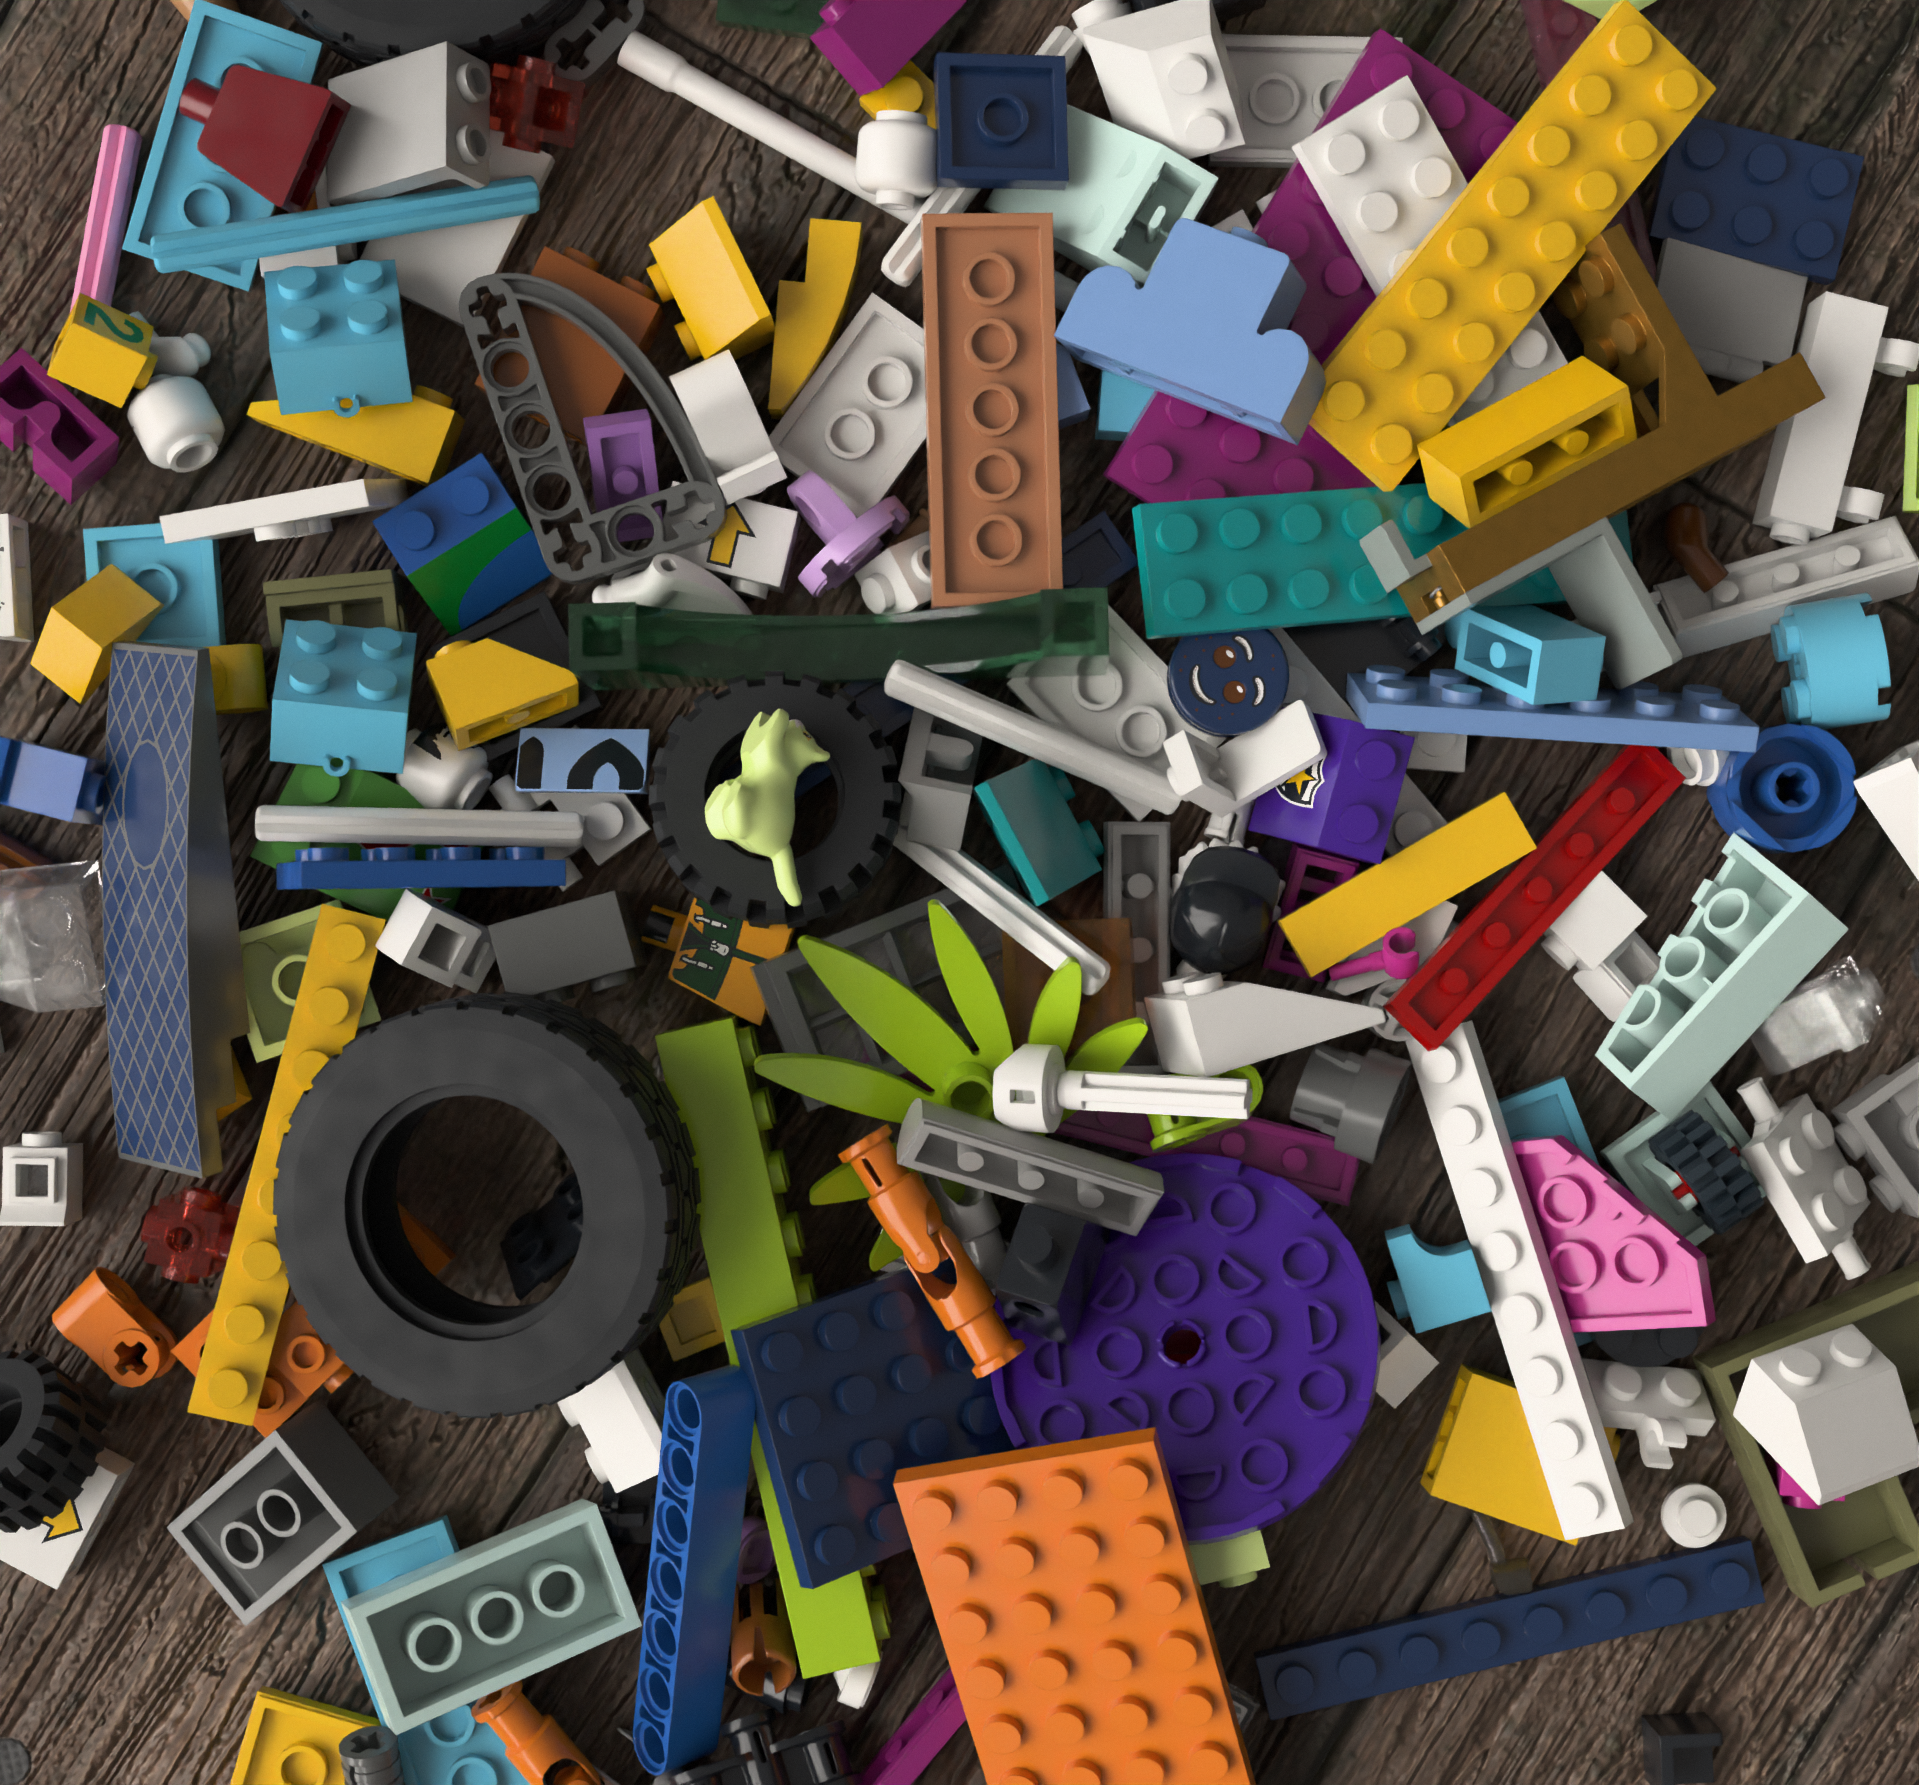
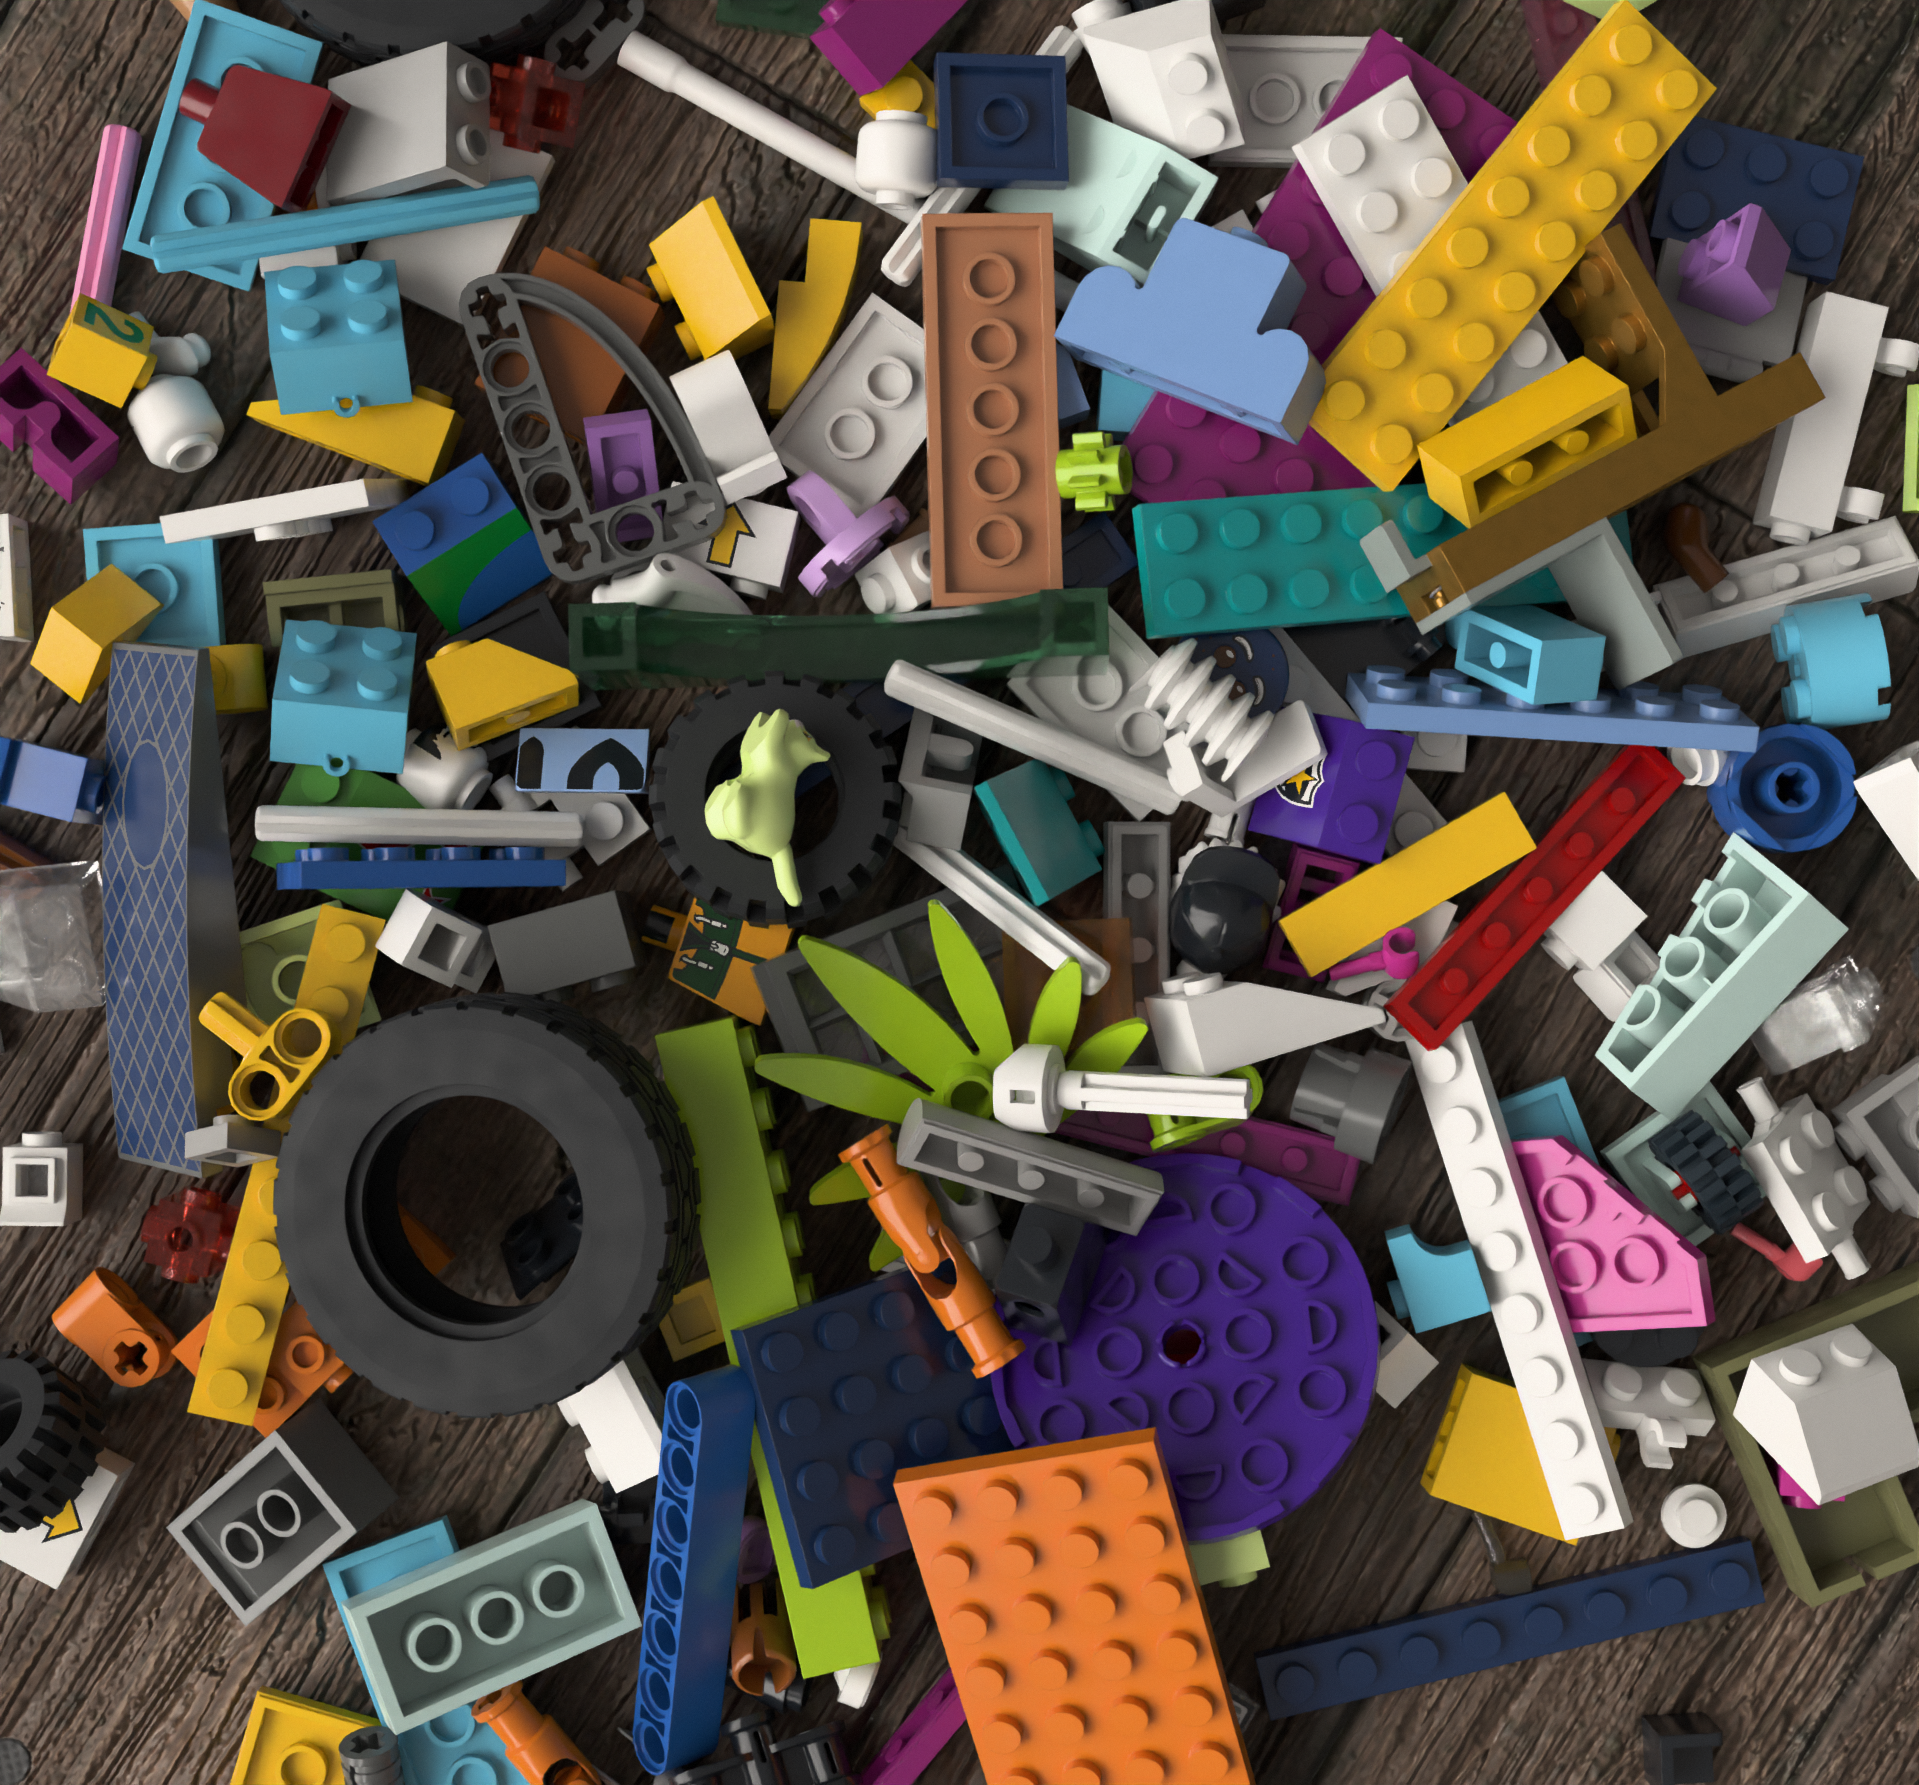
(232, 1142): none -> light grey plate
(268, 1050): none -> yellow beam
(1094, 471): none -> lime gear
(1204, 706): none -> white piece
(1735, 267): none -> medium lavender slope
(1787, 1262): none -> coral hand

